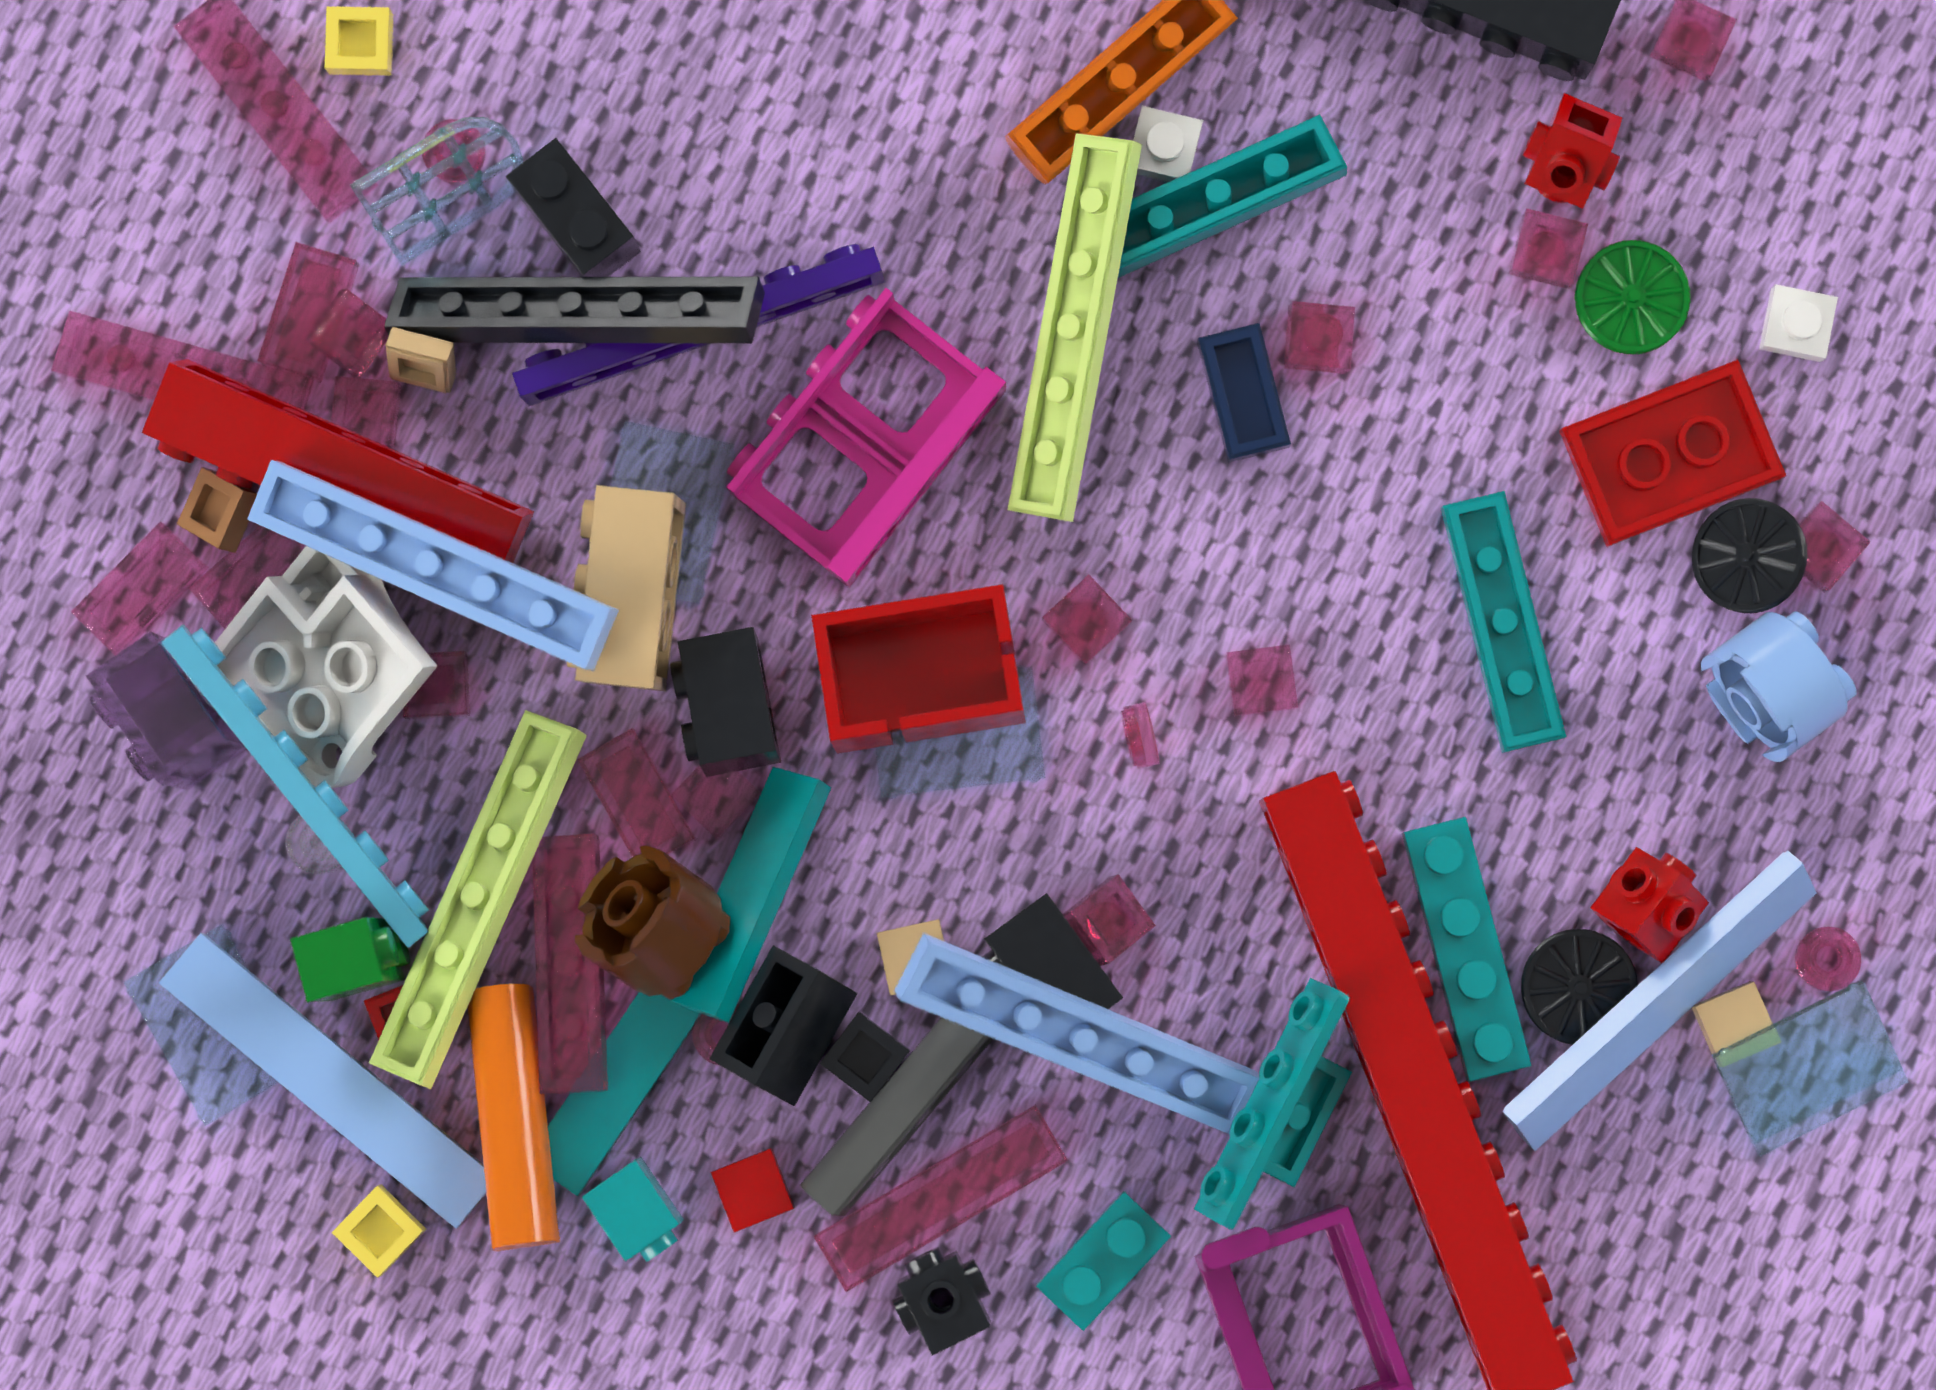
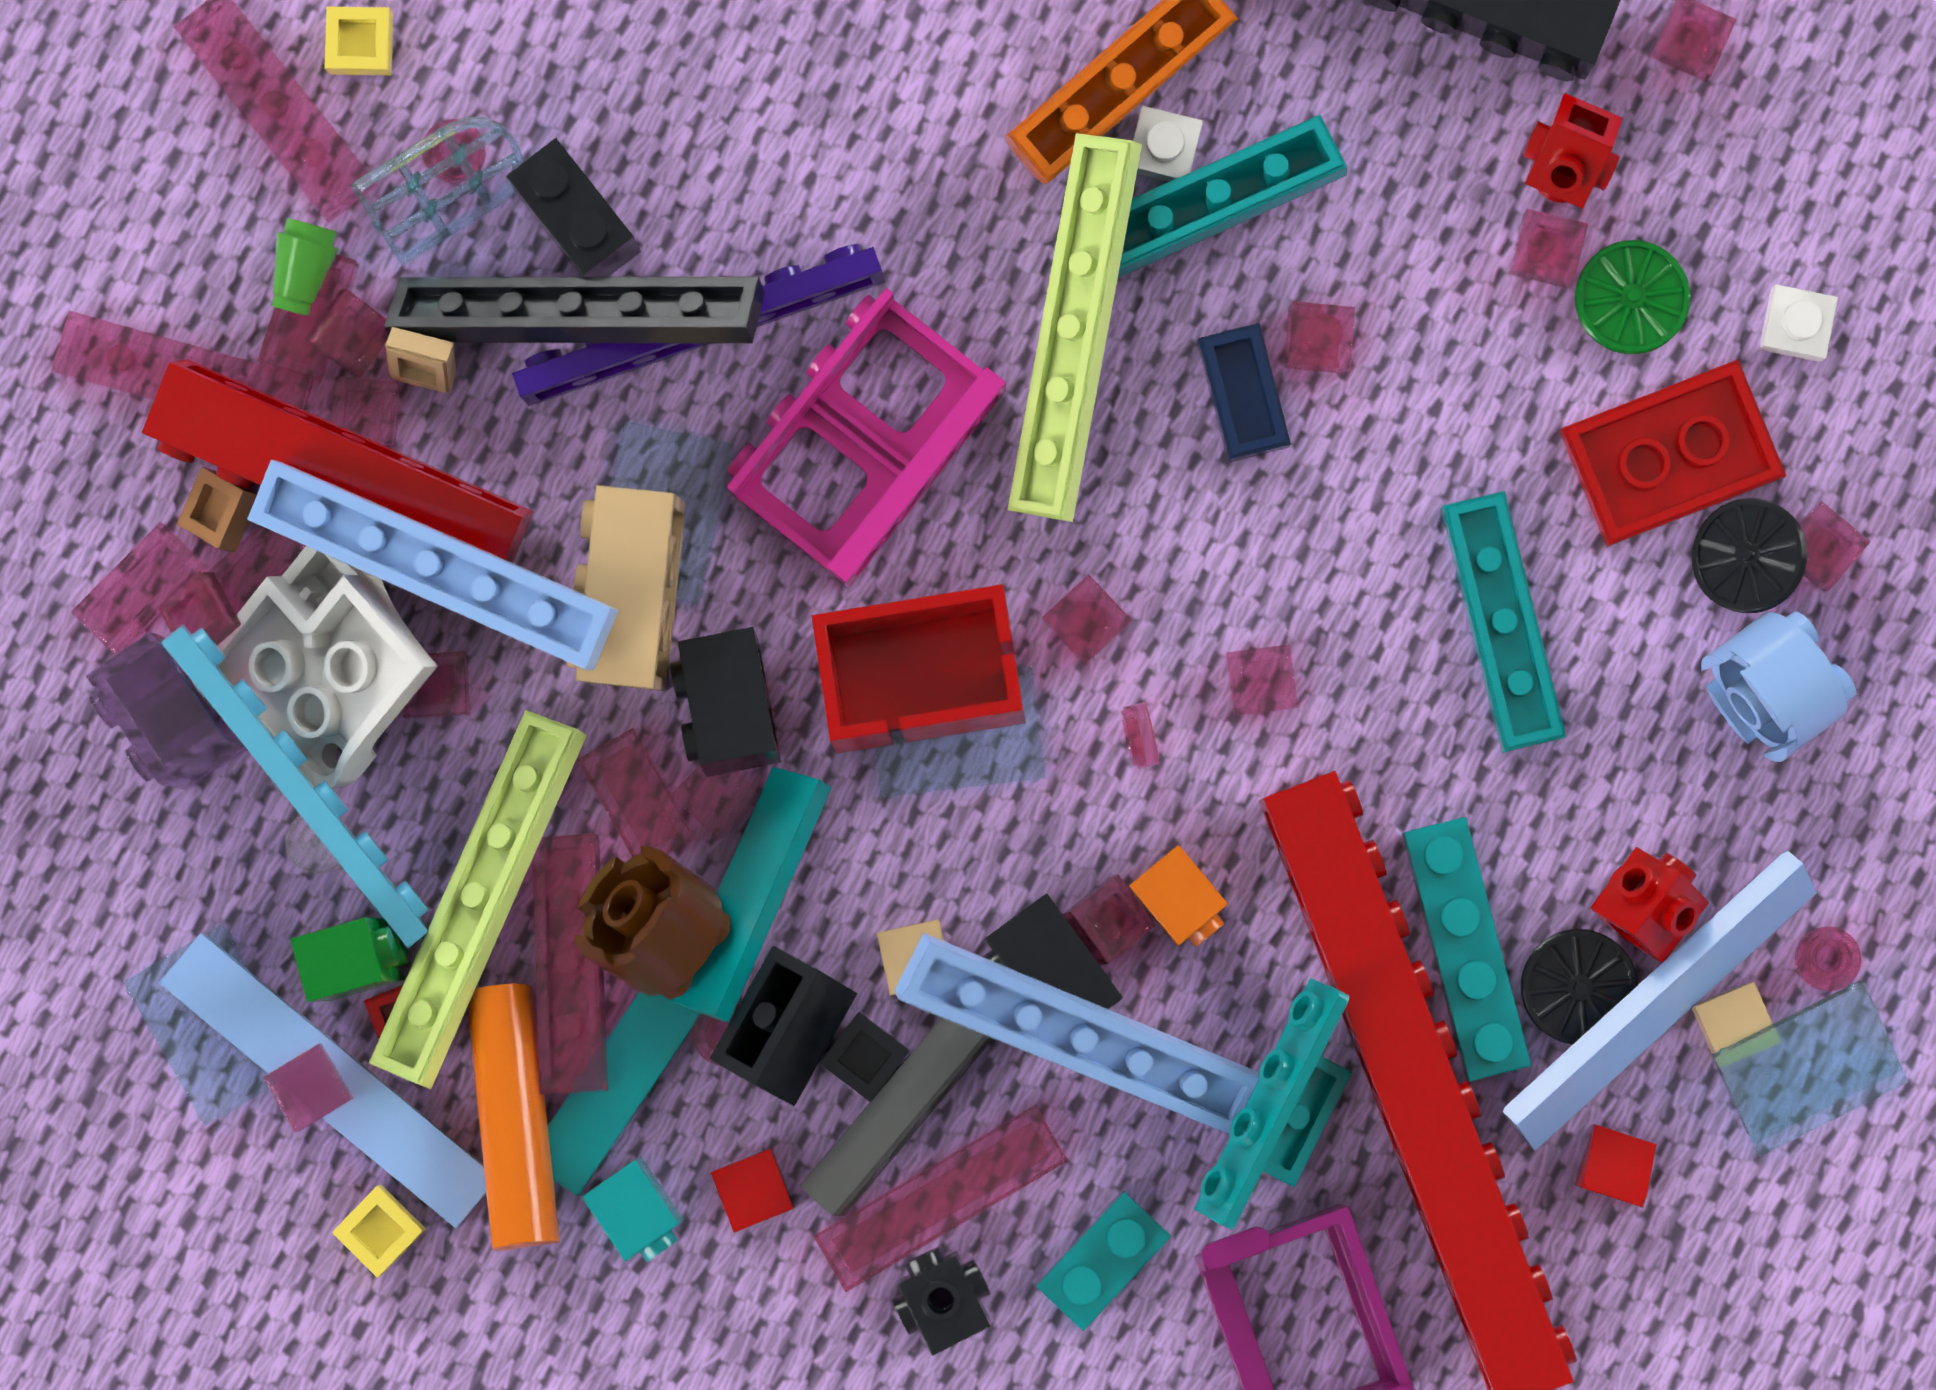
(201, 604): none -> clear pink tile
(301, 264): none -> bright green cone
(308, 1088): none -> clear pink tile
(1180, 898): none -> orange brick
(1617, 1165): none -> red slope

